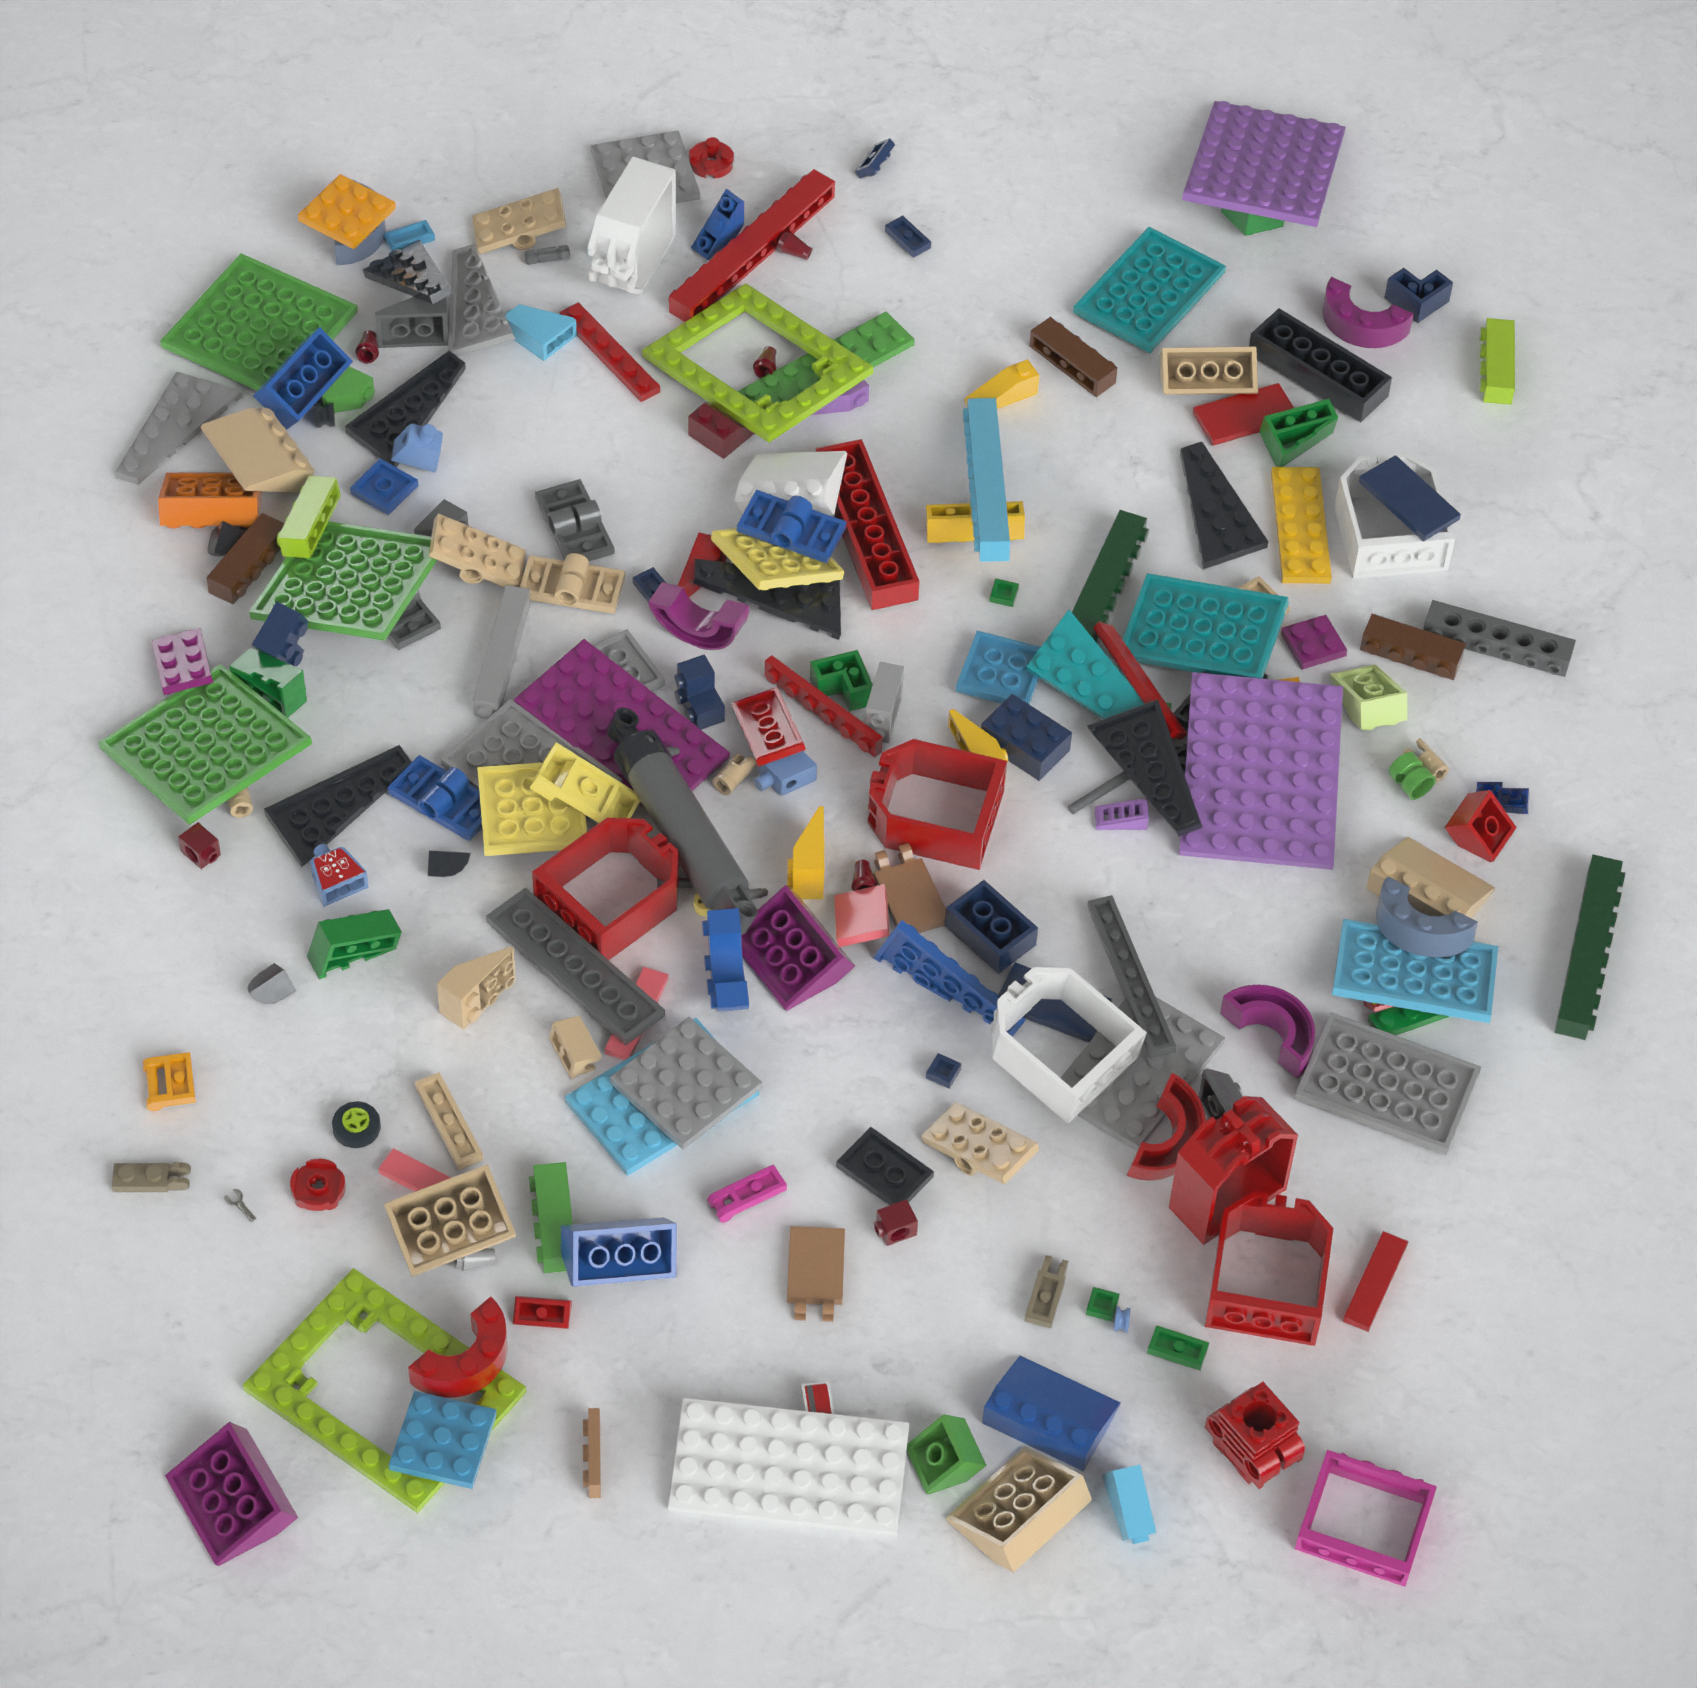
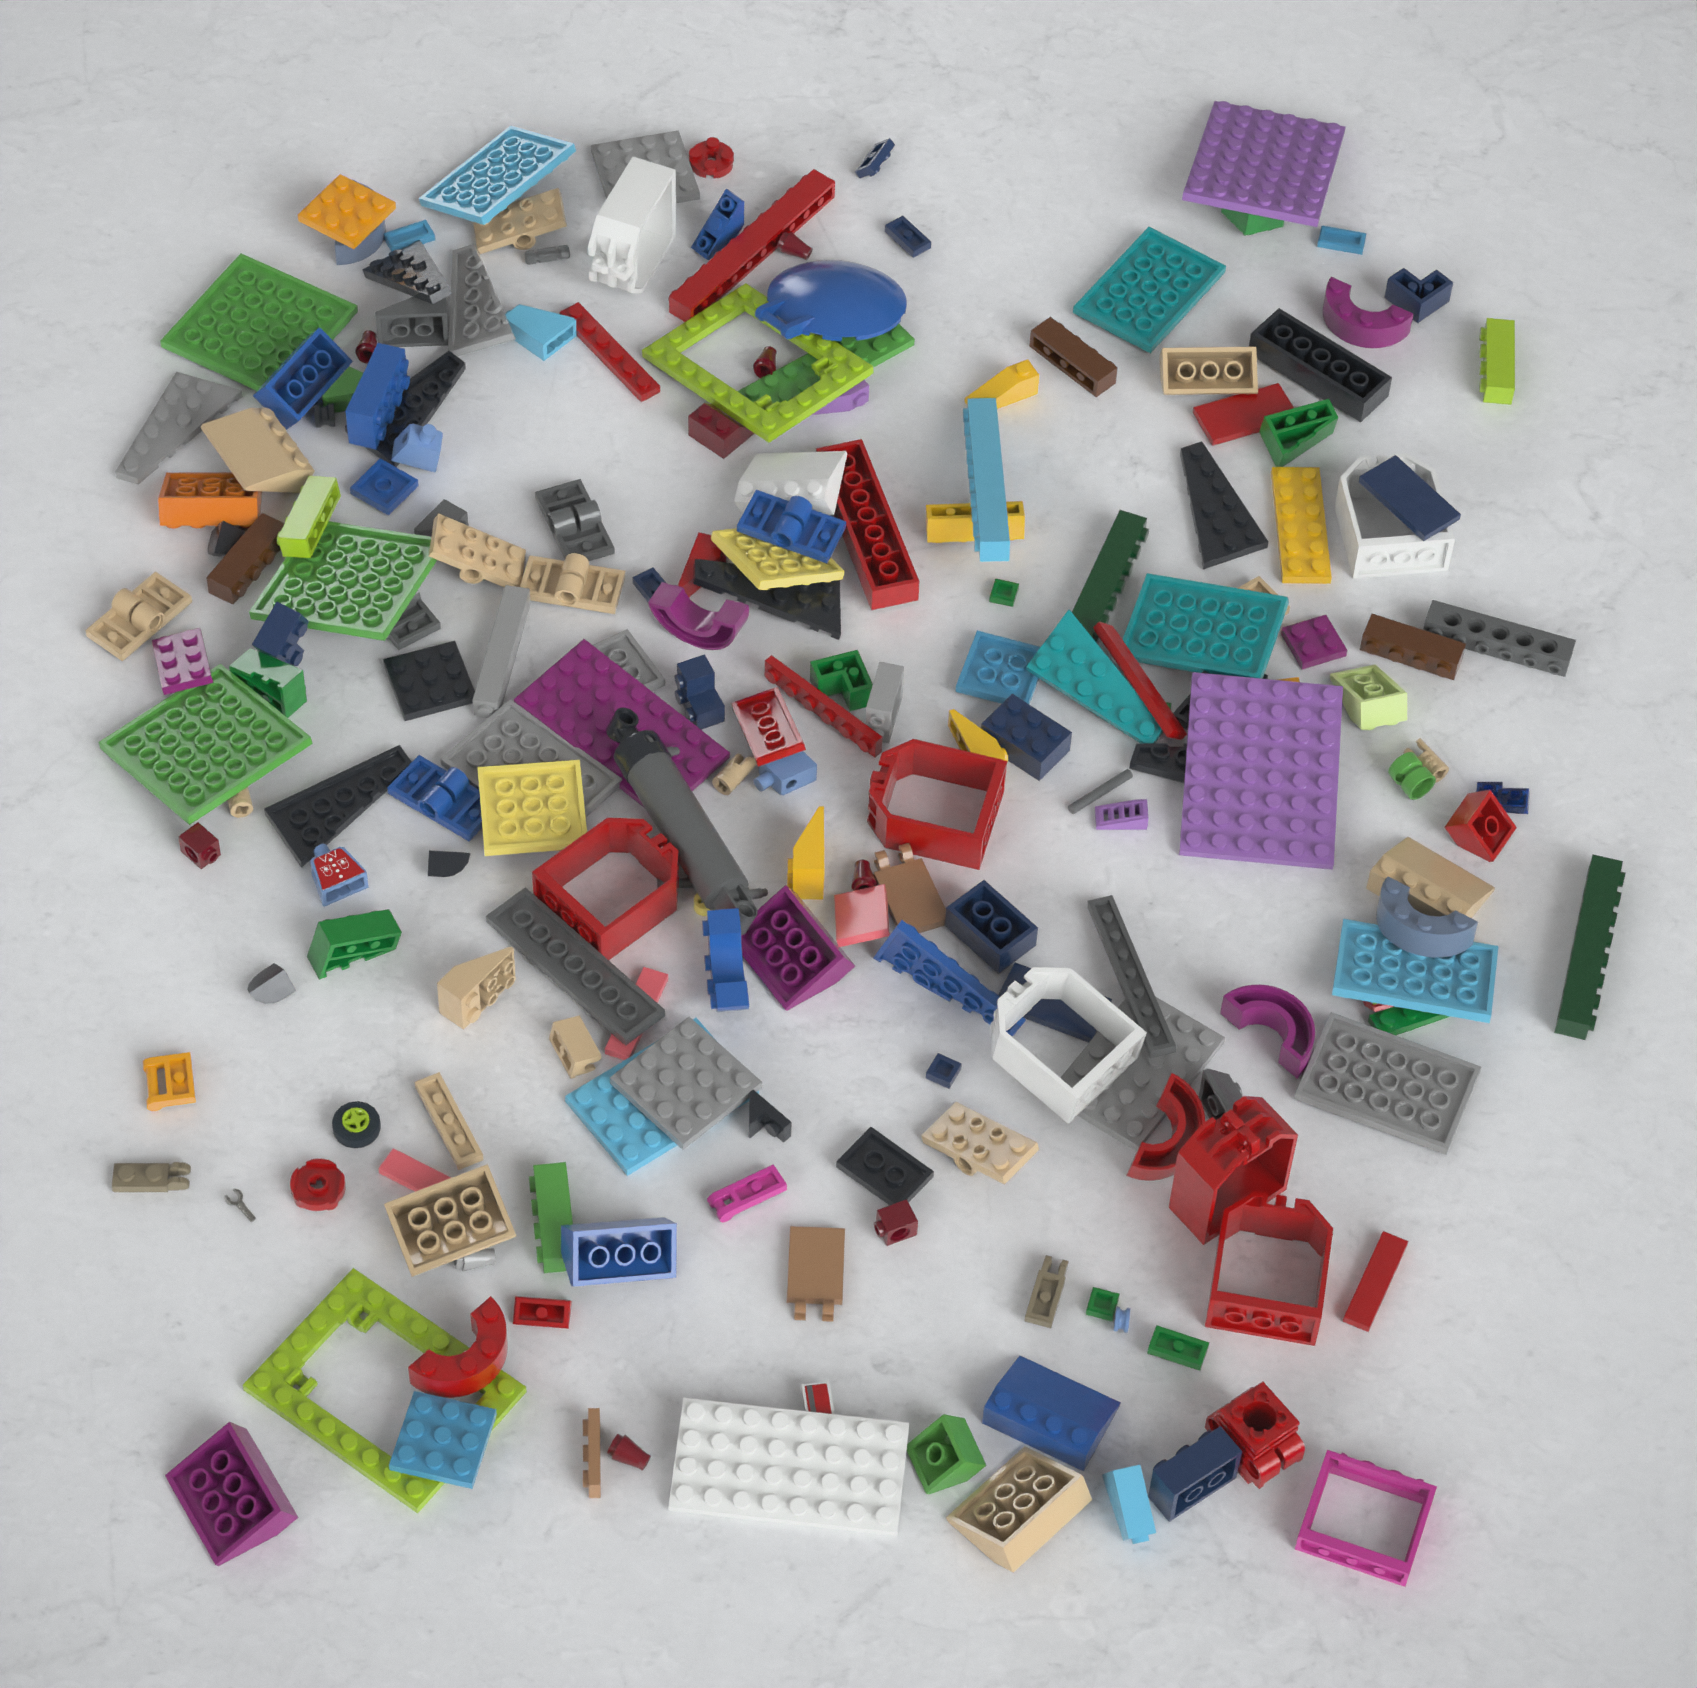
(138, 615): none -> tan plate
(377, 396): none -> blue brick
(429, 680): none -> black plate
(497, 175): none -> medium azure plate
(583, 786): light yellow piece -> none
(628, 1452): none -> dark red cone
(765, 1115): none -> black slope
(833, 301): none -> blue dish
(1147, 755): black wing -> none
(1194, 1473): none -> dark blue brick
(1341, 240): none -> dark azure tile

